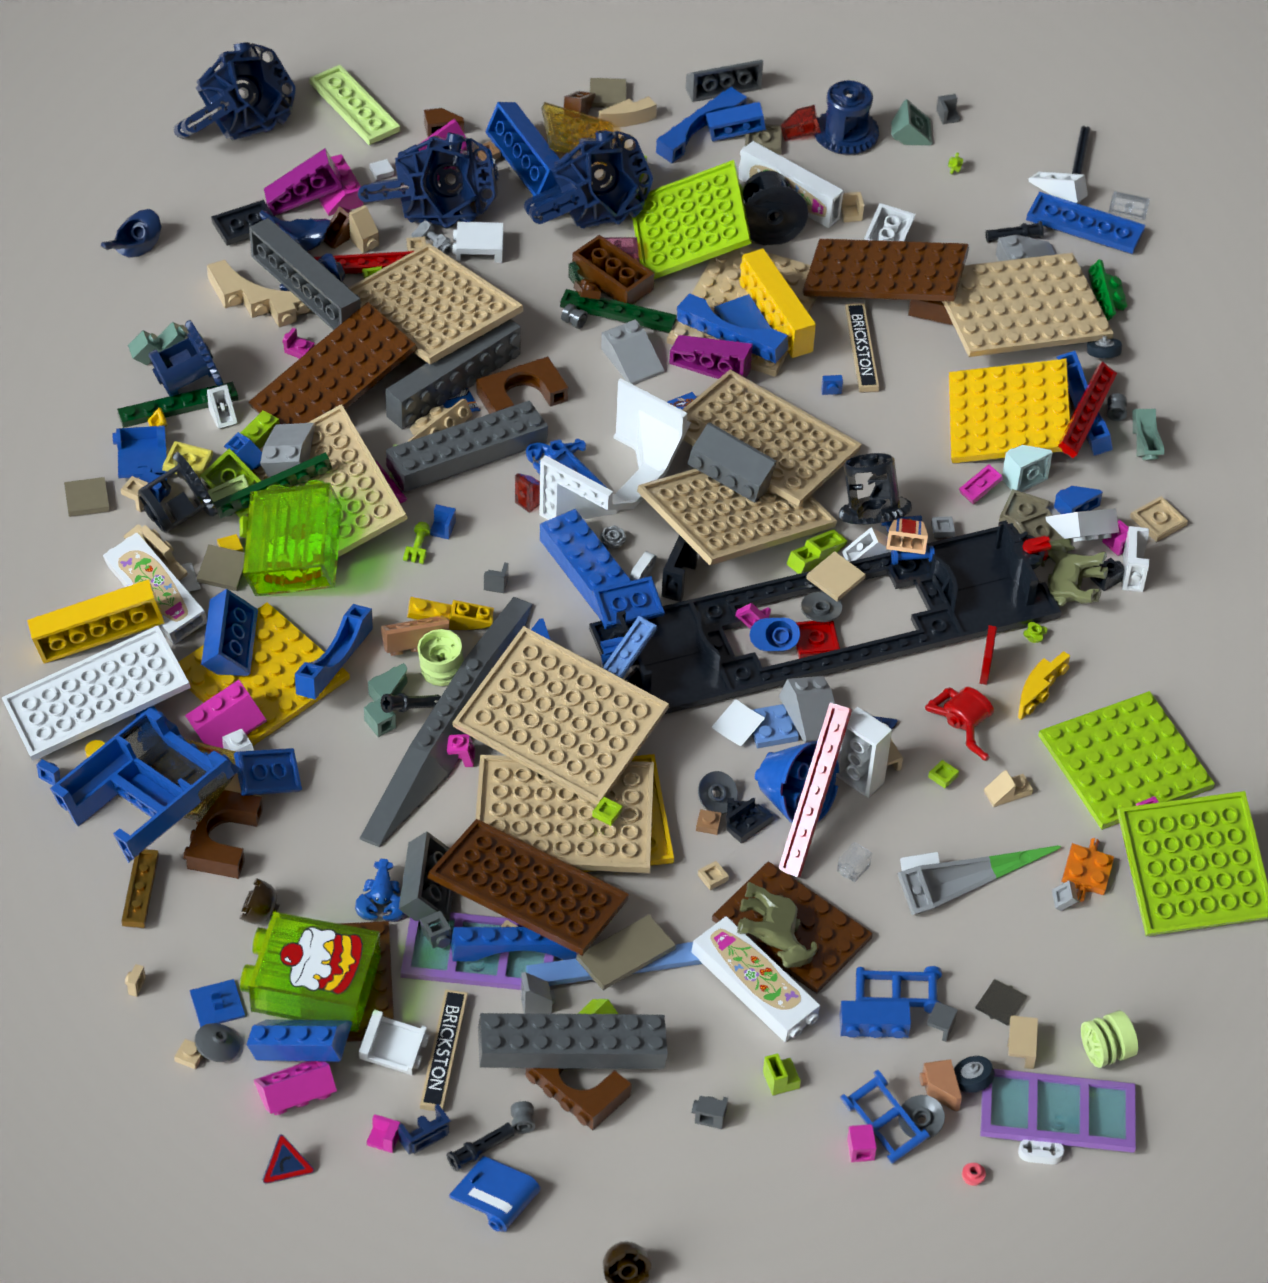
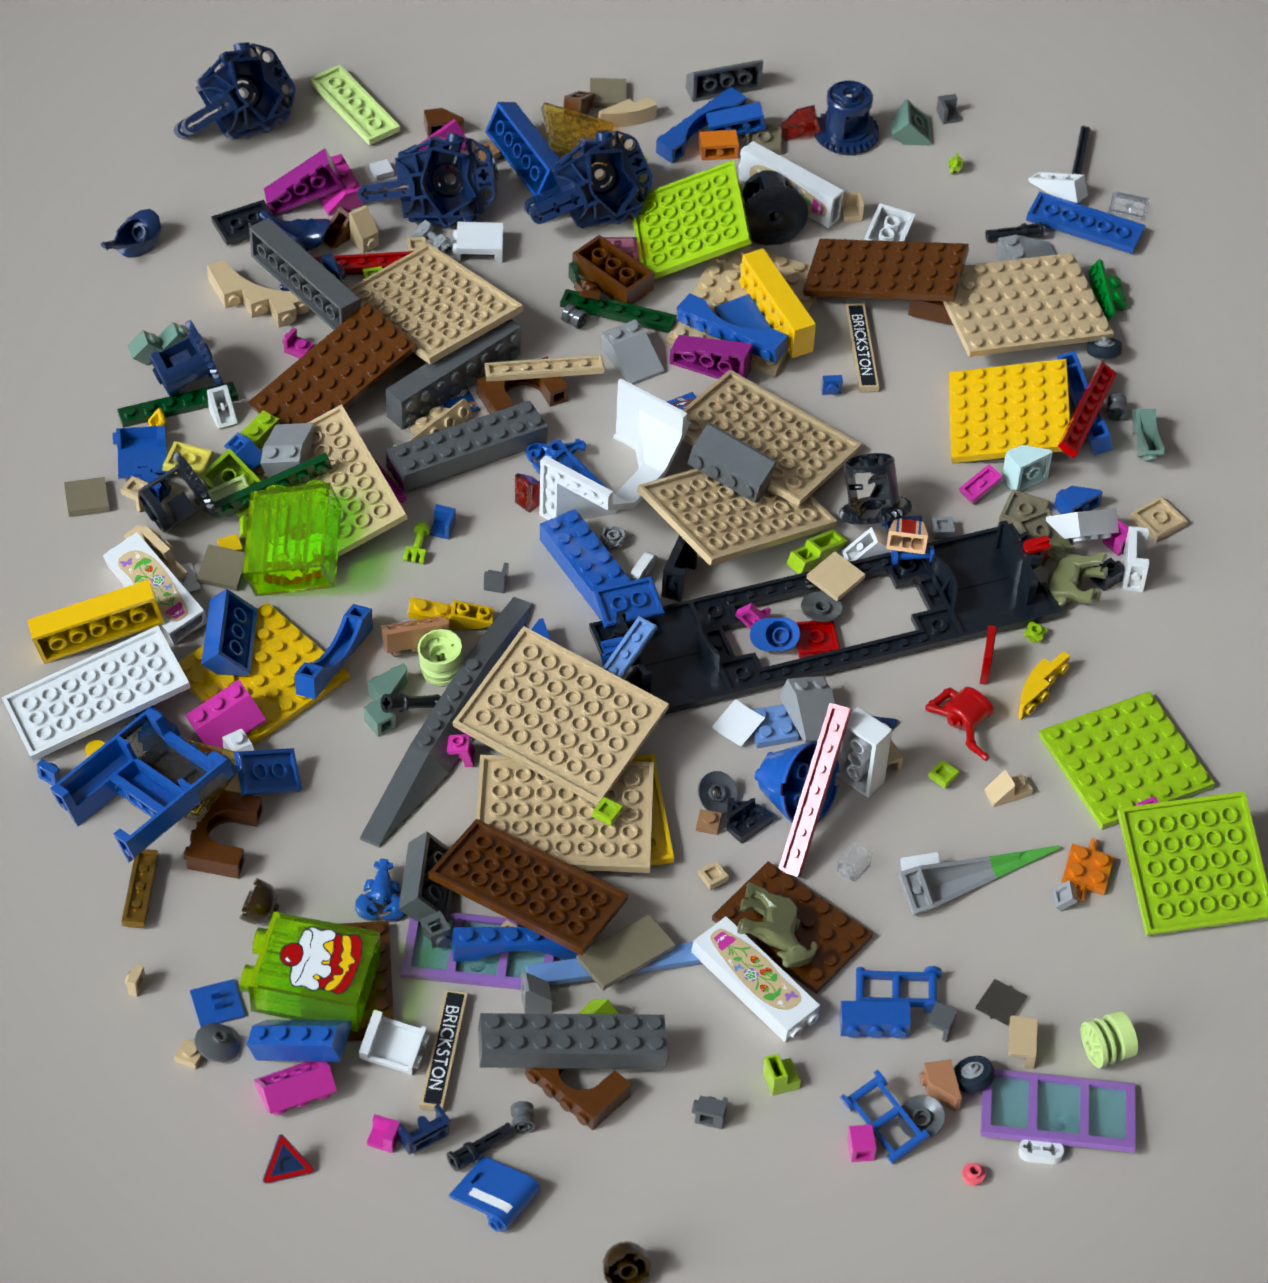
(544, 368): none -> tan tile
(718, 145): none -> orange brick

